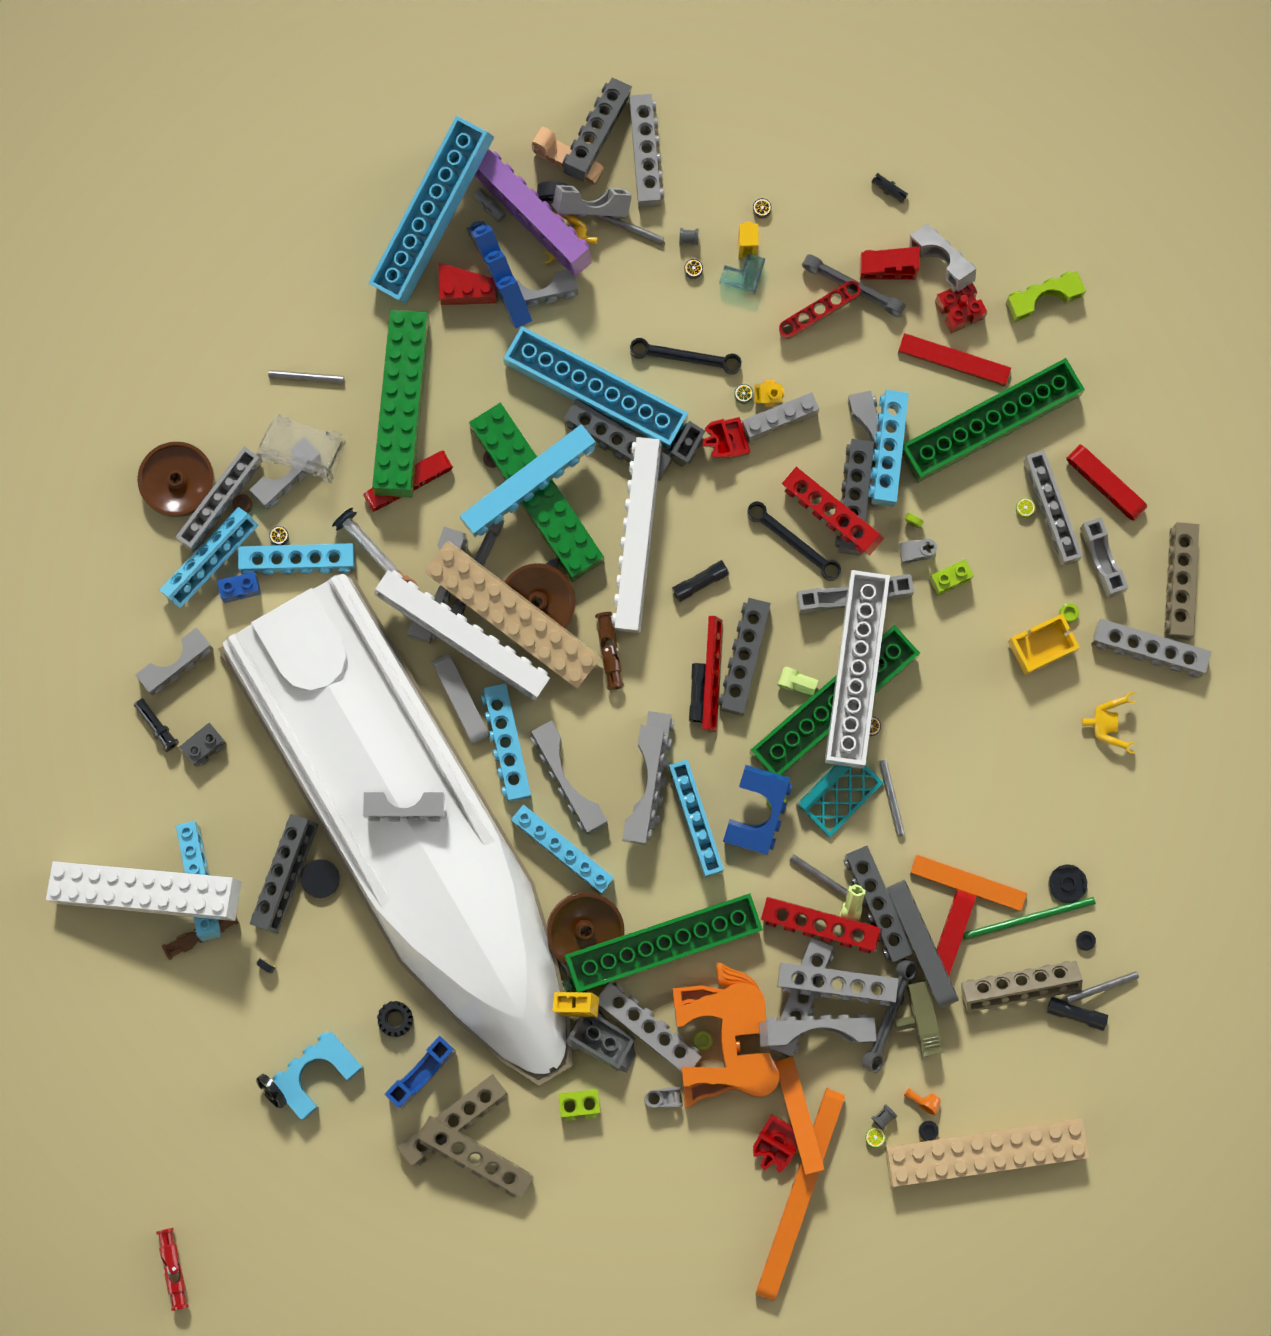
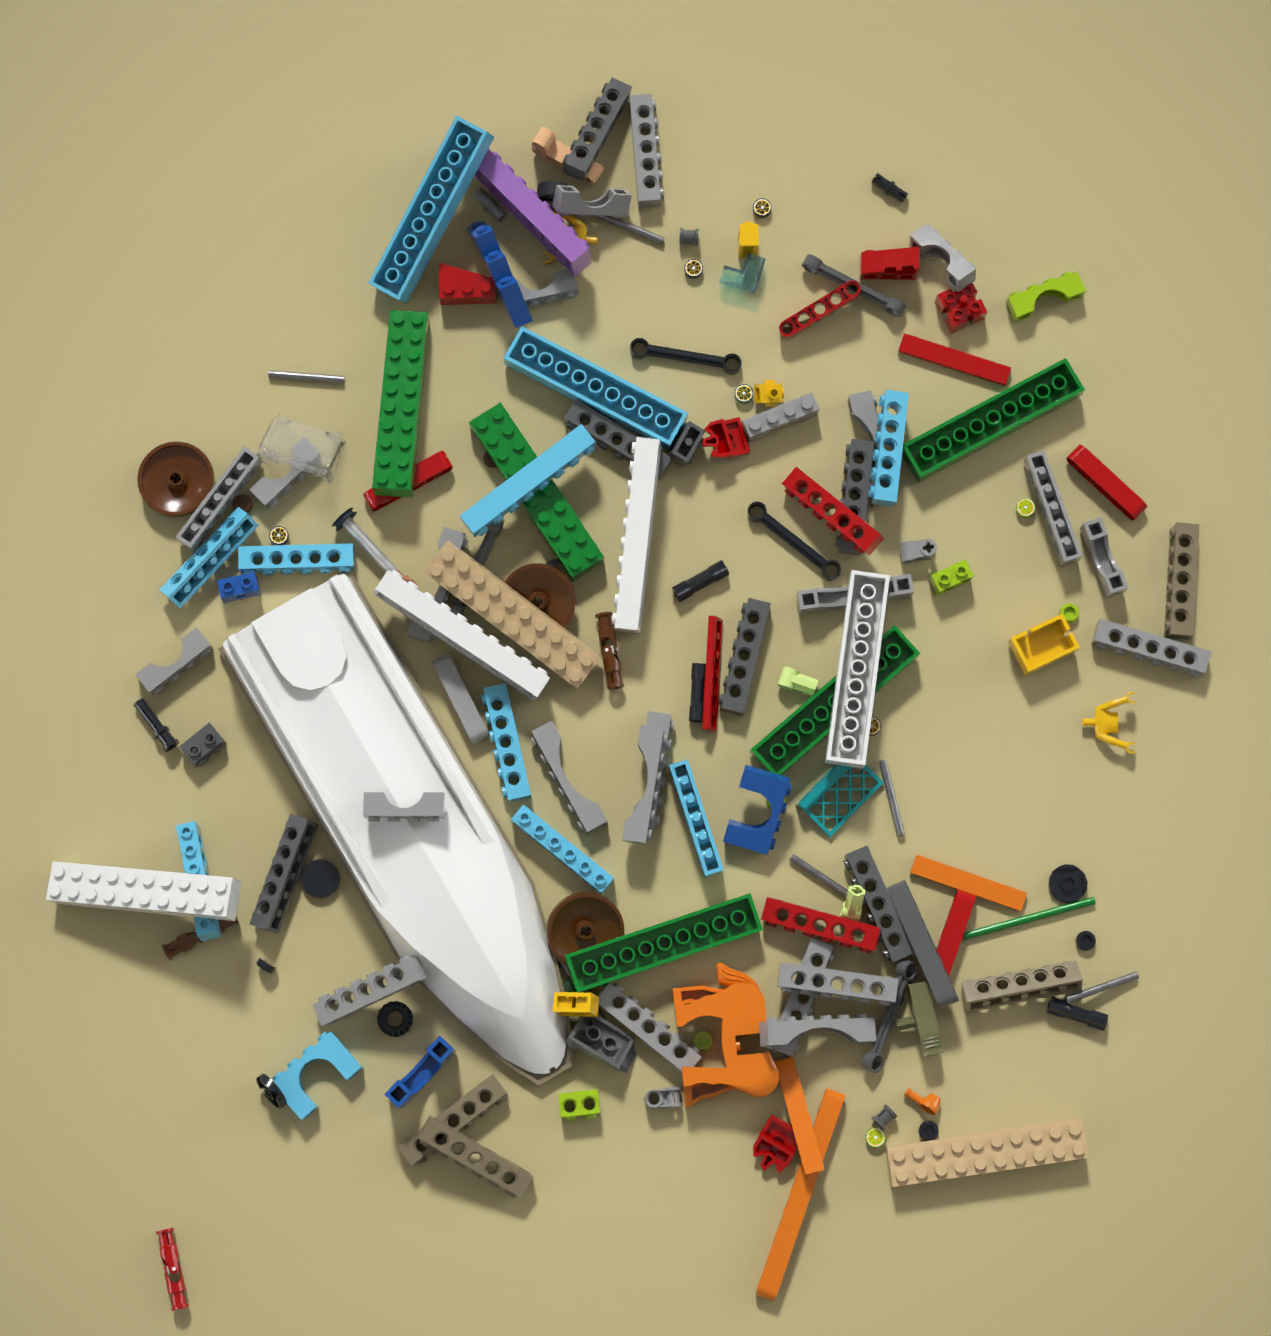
(412, 974): none -> light grey brick
(913, 520): lime tile -> none

